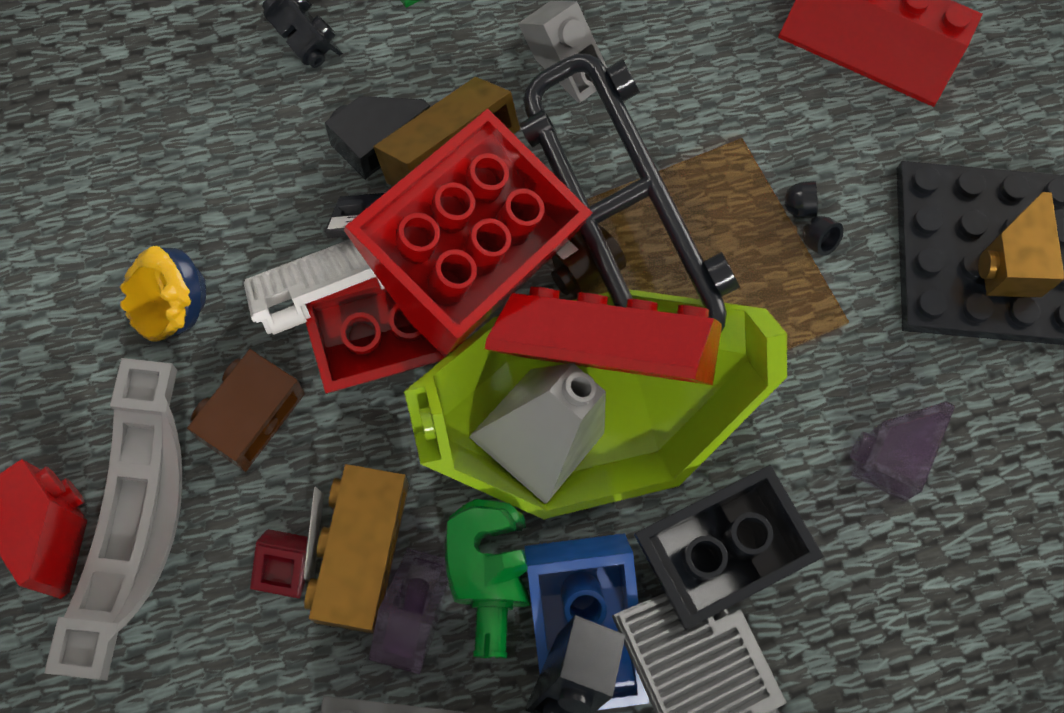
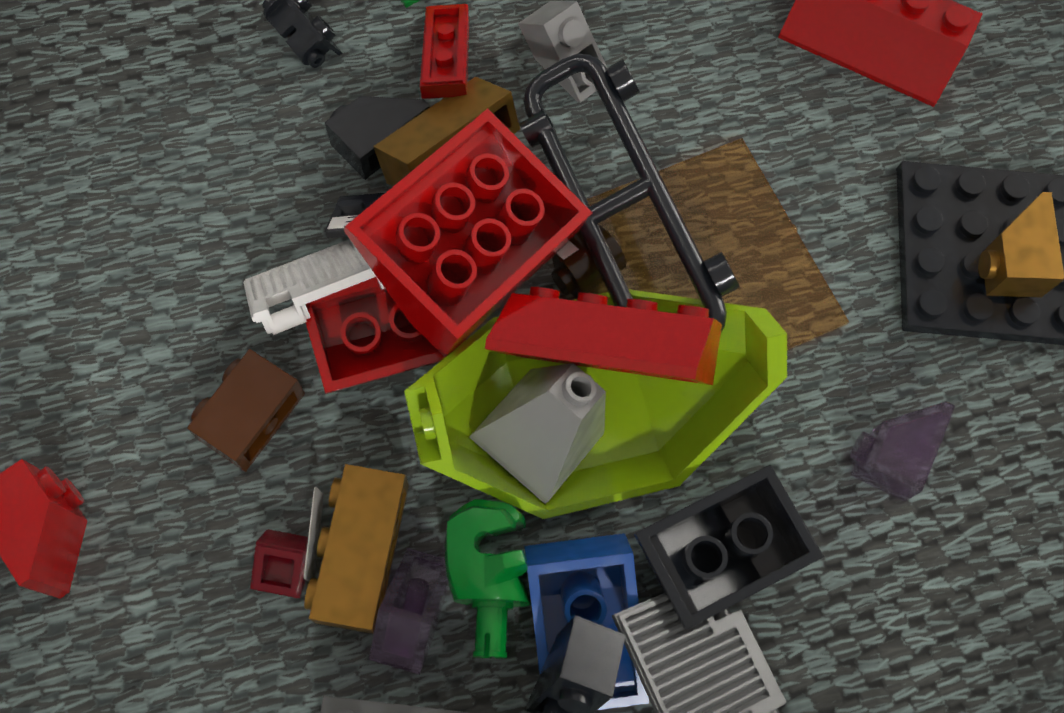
(133, 525): light grey piece -> none
(163, 293): yellow hair -> none
(445, 51): none -> red tile
(802, 199): black hinge -> none
(823, 235): black hinge -> none

